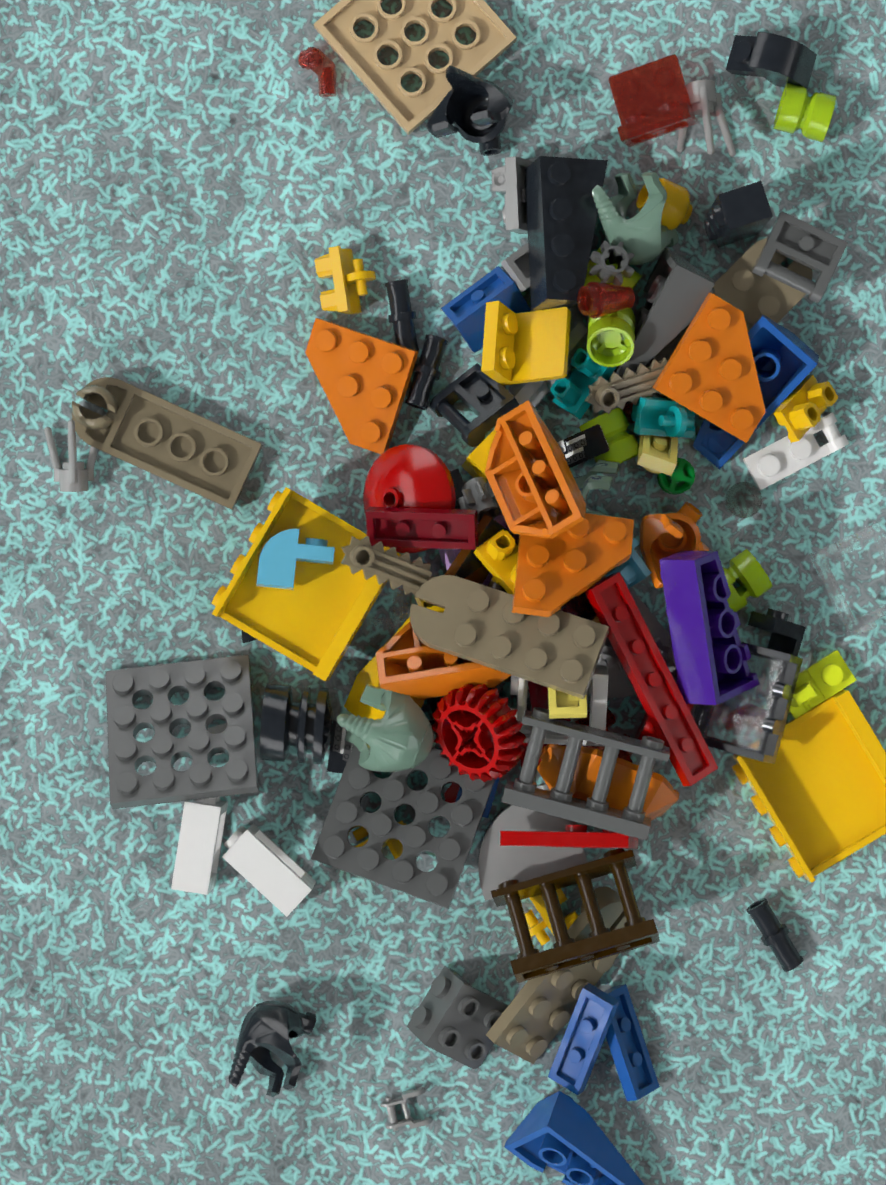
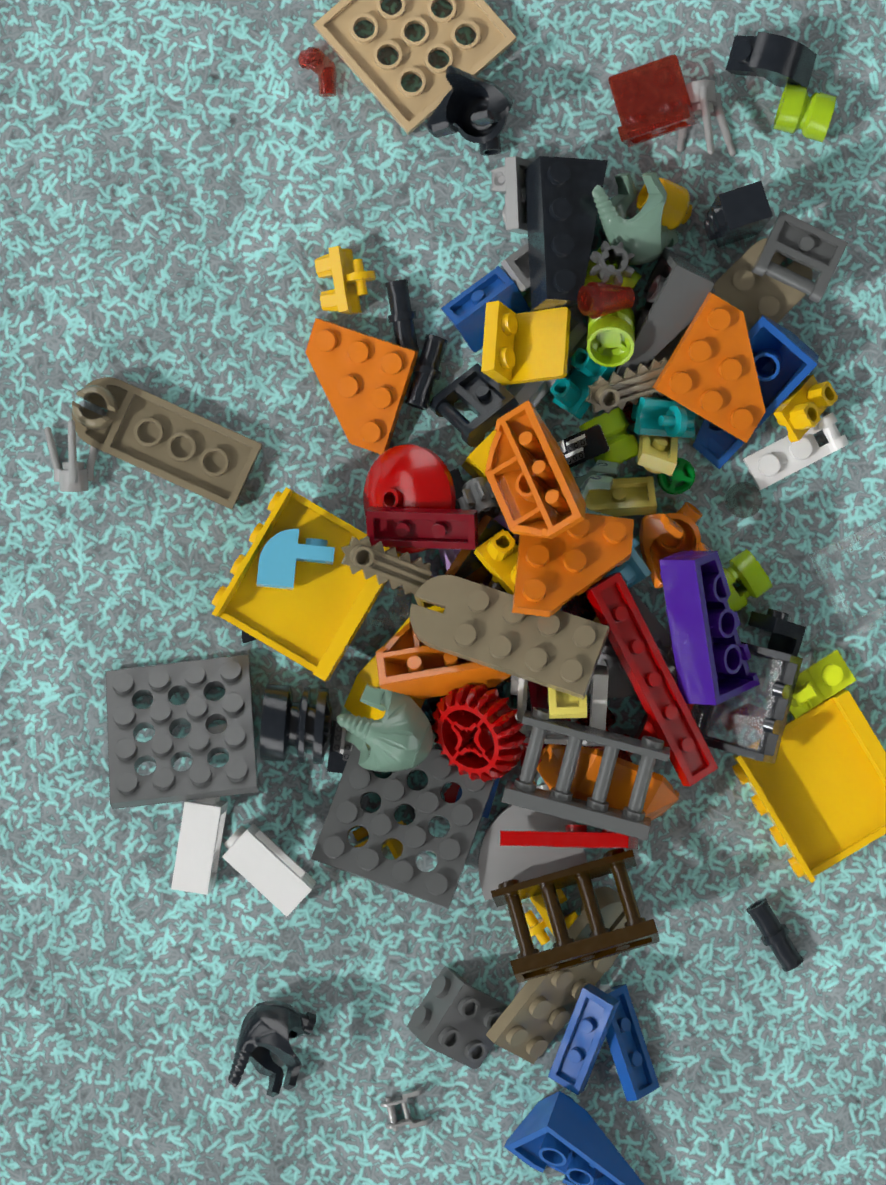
(625, 497): none -> light yellow plate

